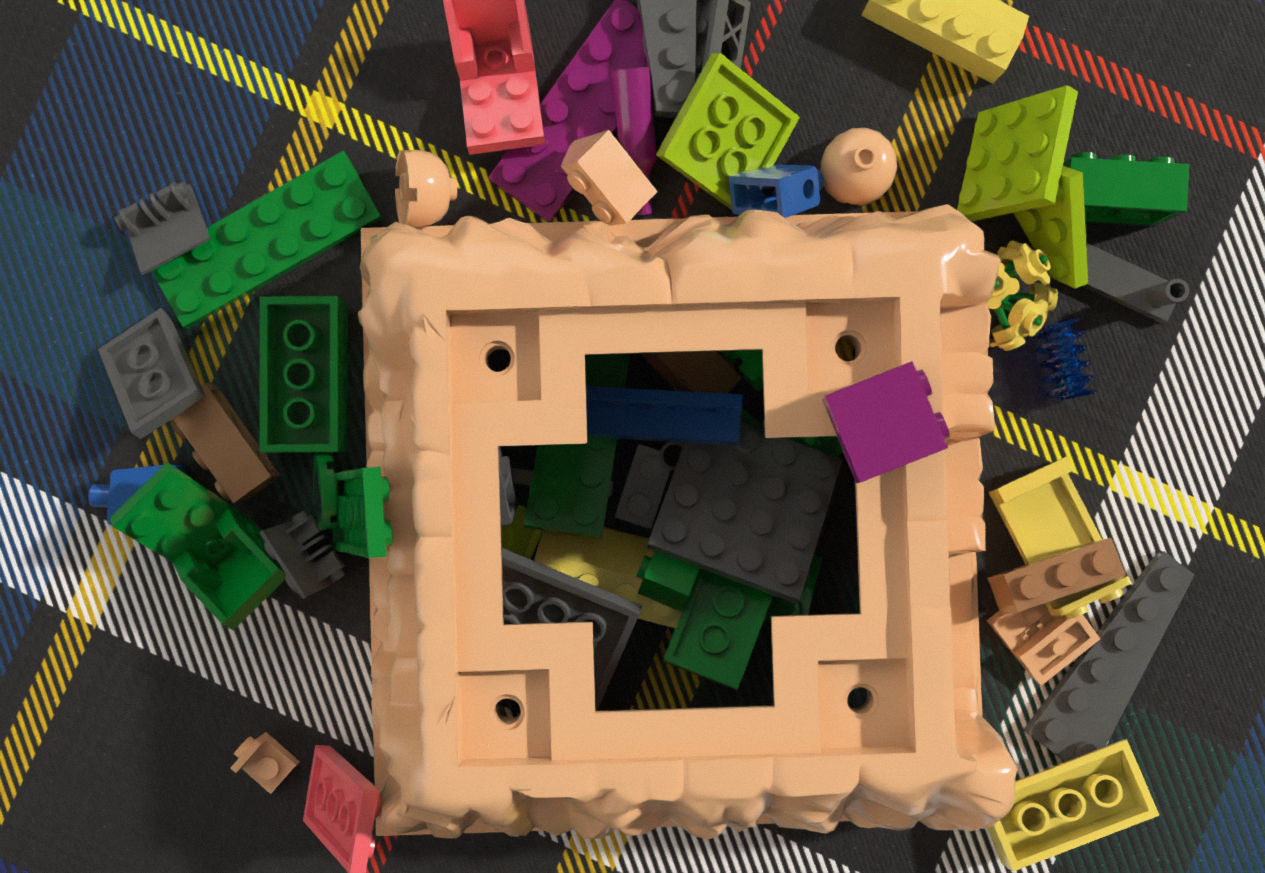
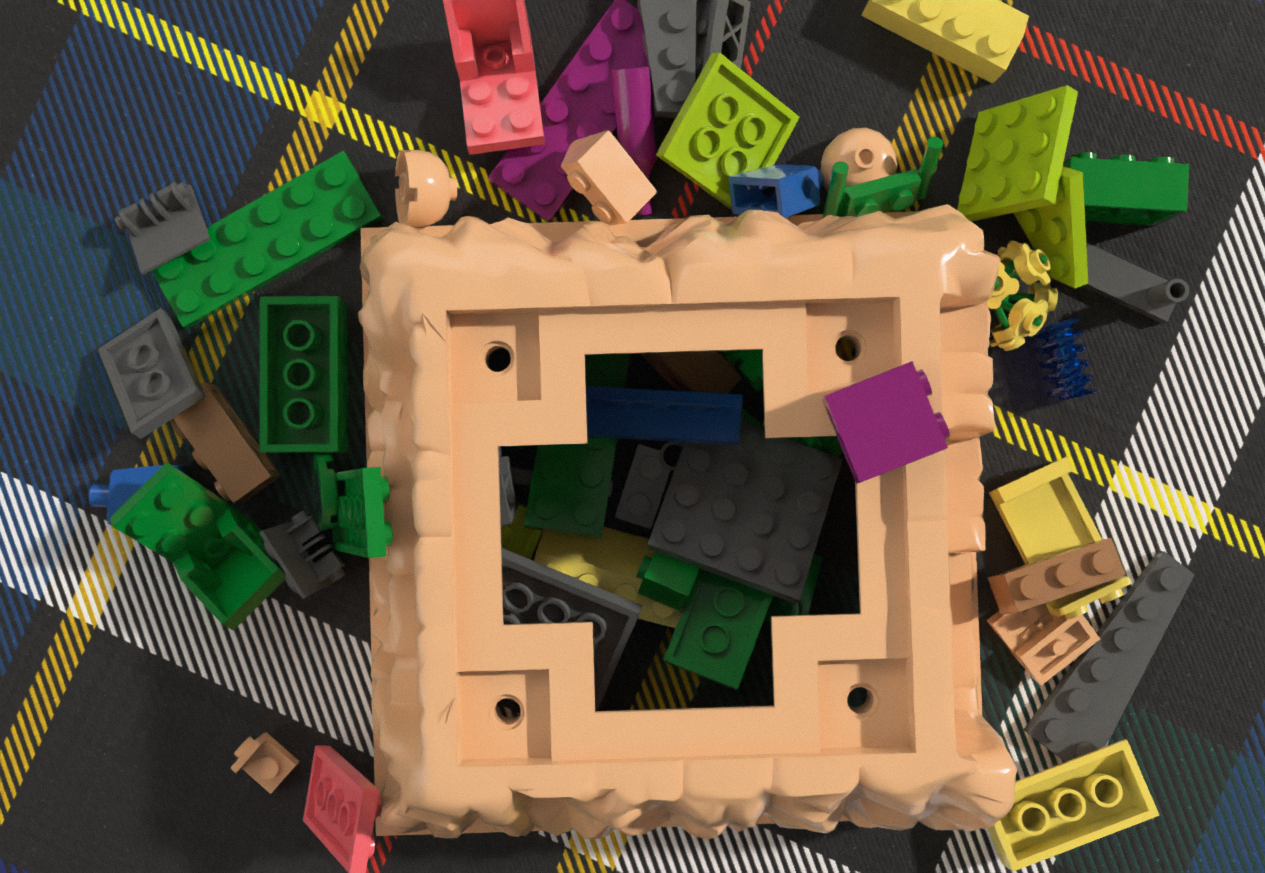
(885, 193): none -> green plate

